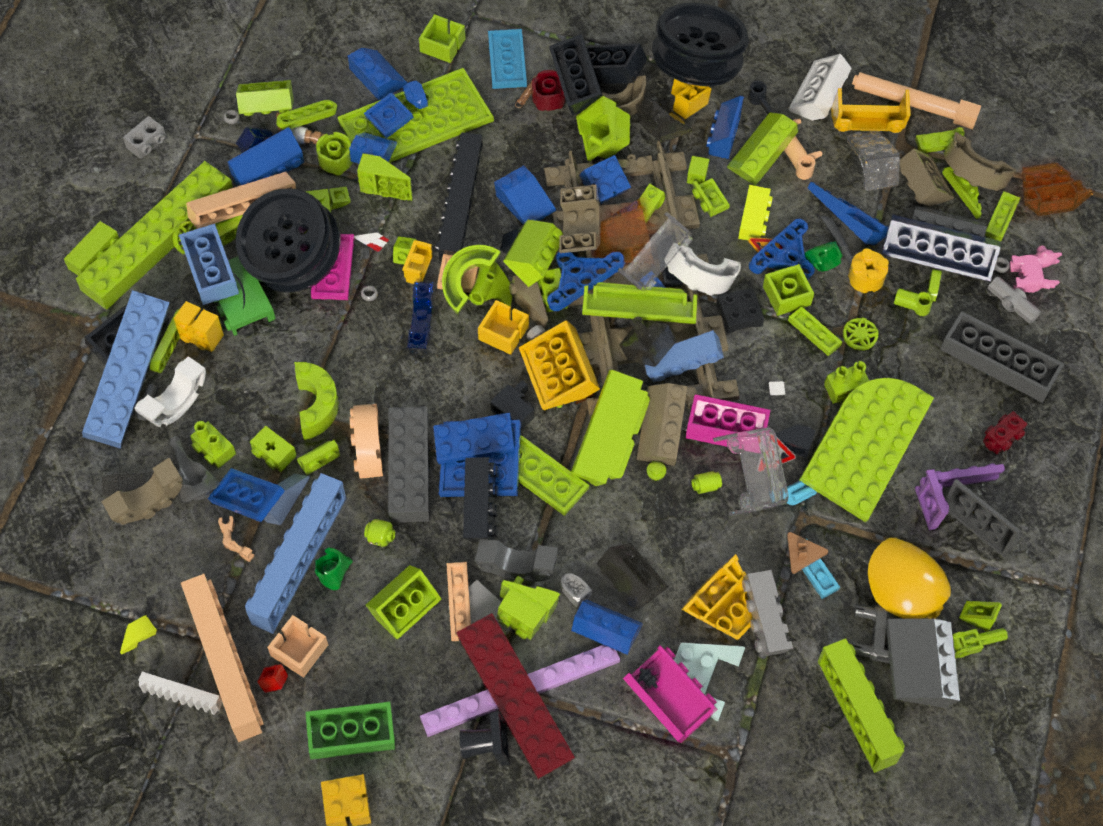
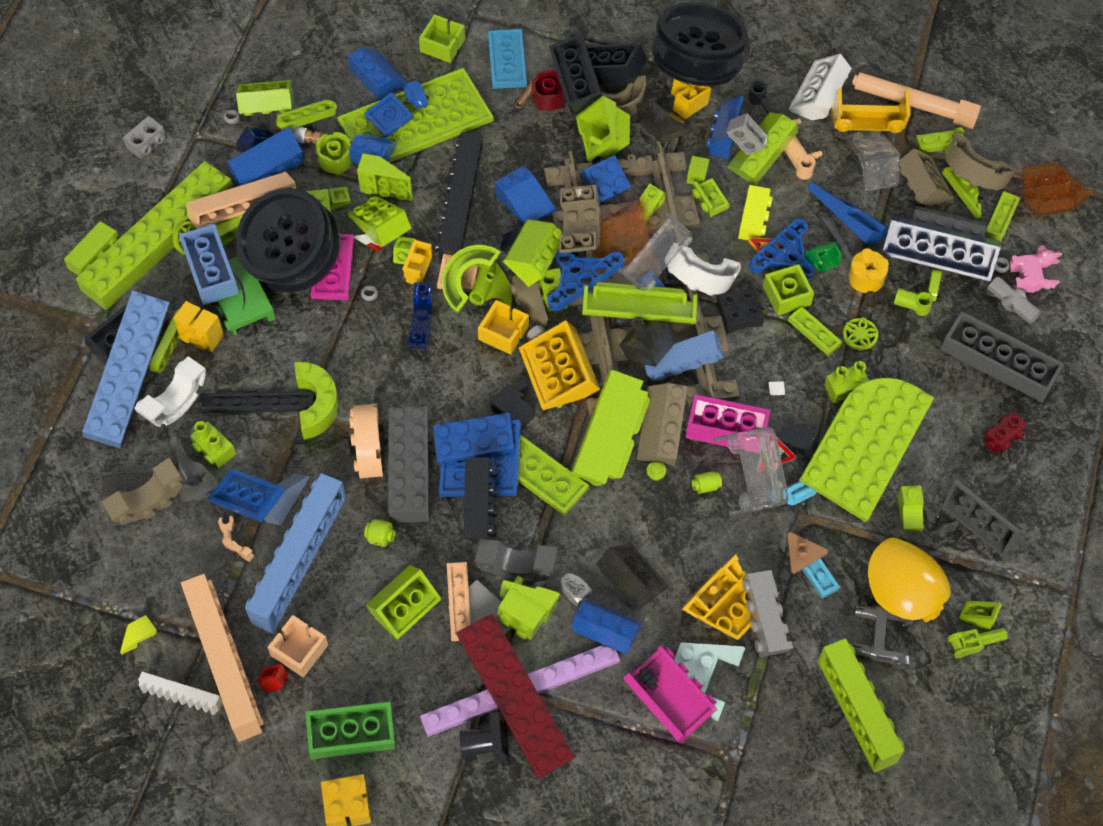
(255, 402): none -> black tile
(272, 449): lime brick -> none
(319, 457): lime bracket -> none
(332, 568): green hair -> none
(380, 220): none -> lime slope
(747, 134): none -> light grey brick
(911, 508): none -> lime arch
(922, 661): dark grey slope -> none
(931, 489): medium lavender bracket -> none

